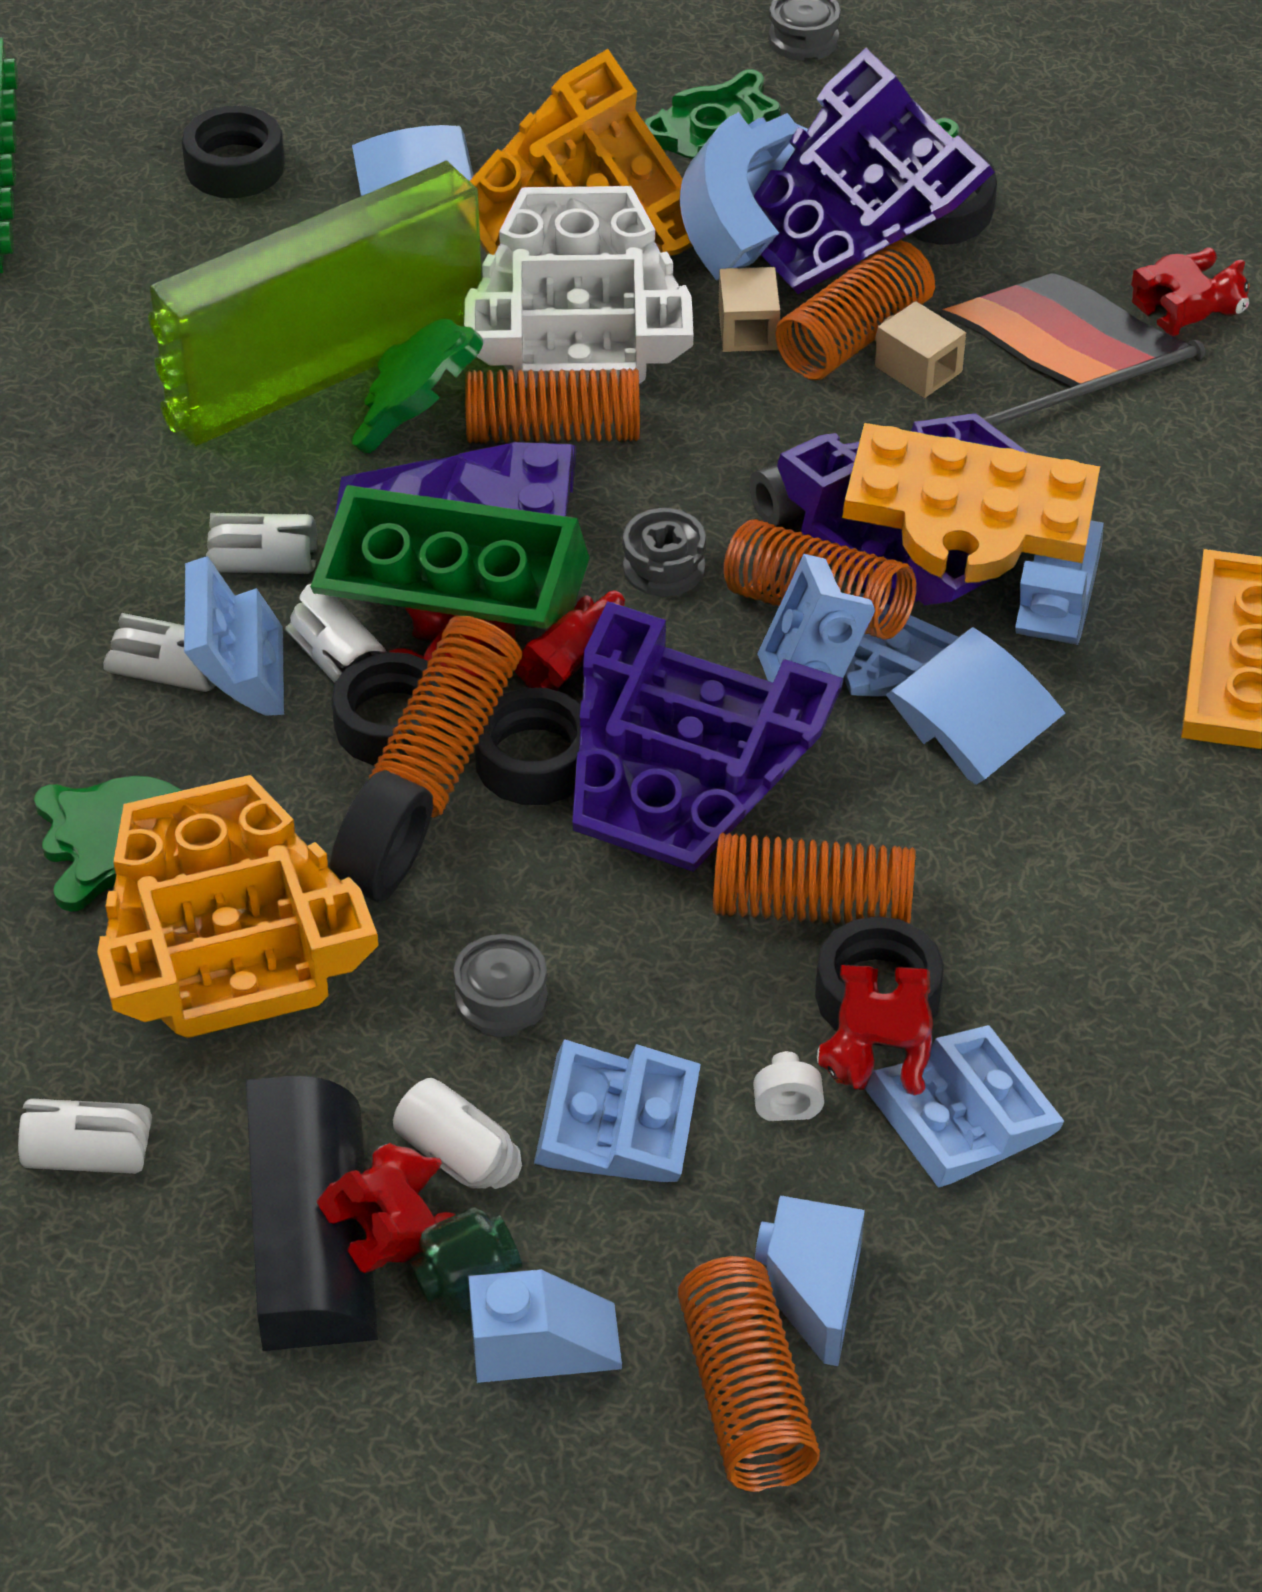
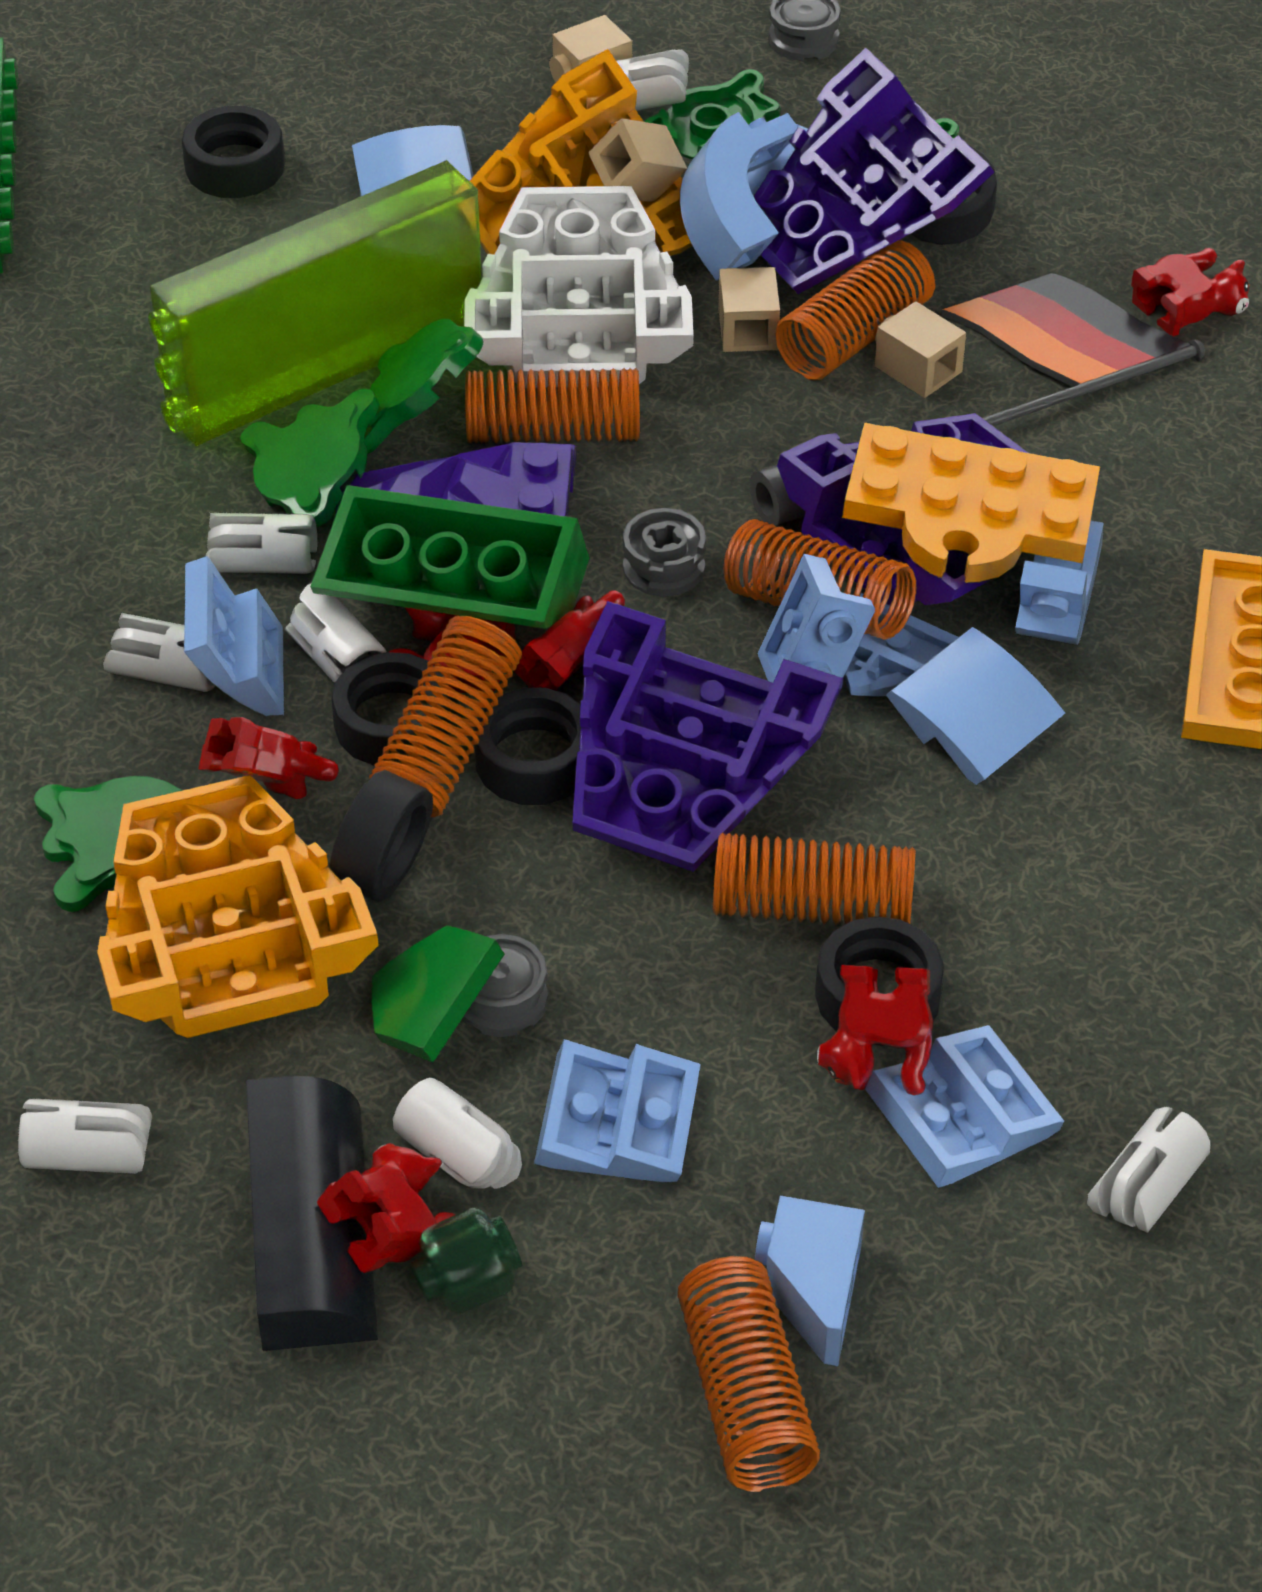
(265, 754): none -> red animal
(312, 456): none -> green tile
(430, 989): none -> green slope
(539, 1327): light blue slope -> none
(584, 42): none -> tan brick
(638, 157): none -> tan brick
(658, 78): none -> white arm
(788, 1089): white tile -> none
(1151, 1170): none -> white arm

